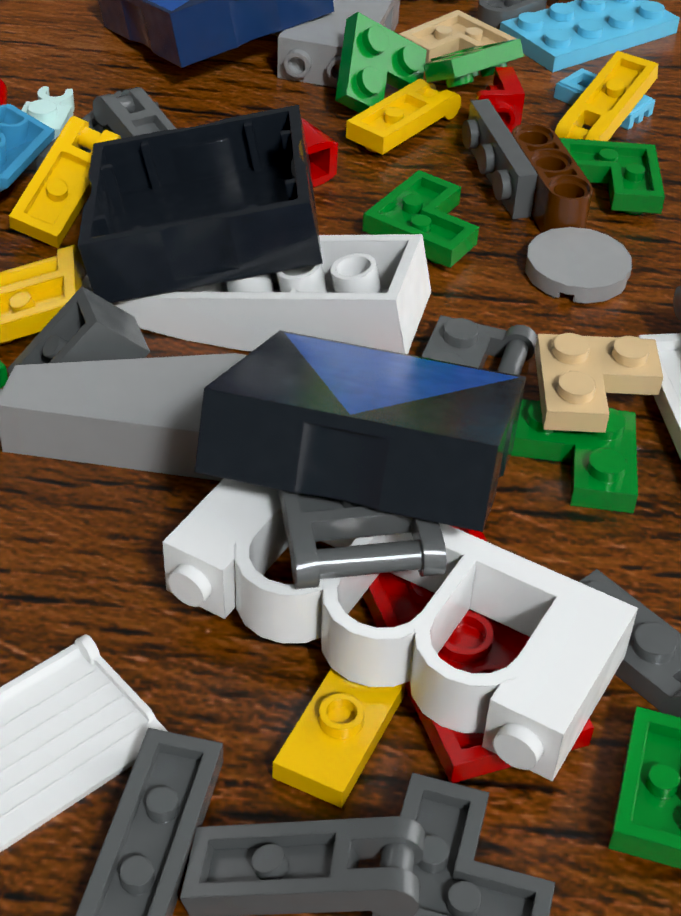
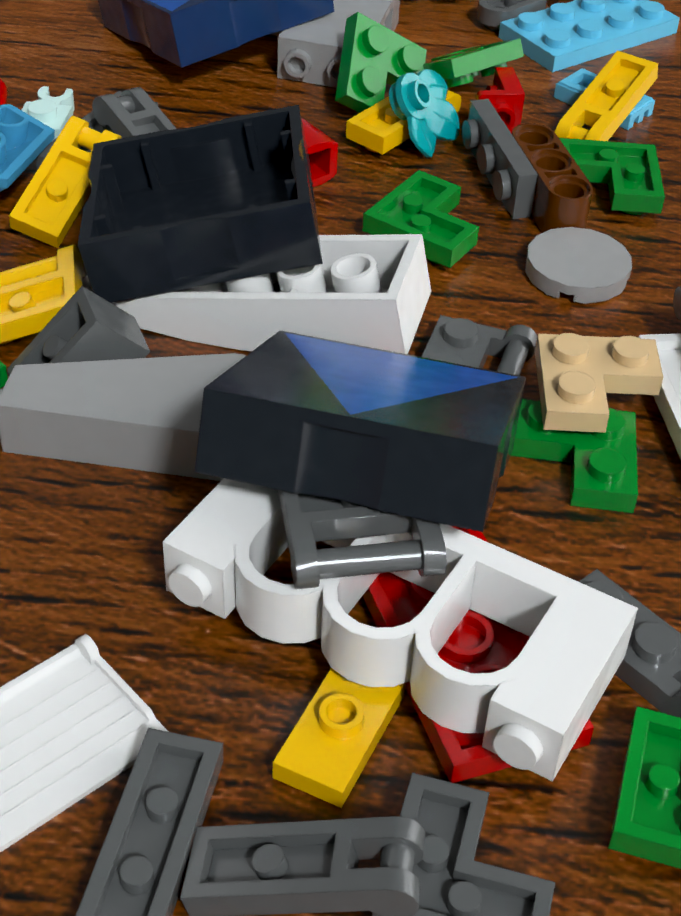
(423, 104): none -> teal plate
(453, 33): tan plate -> none

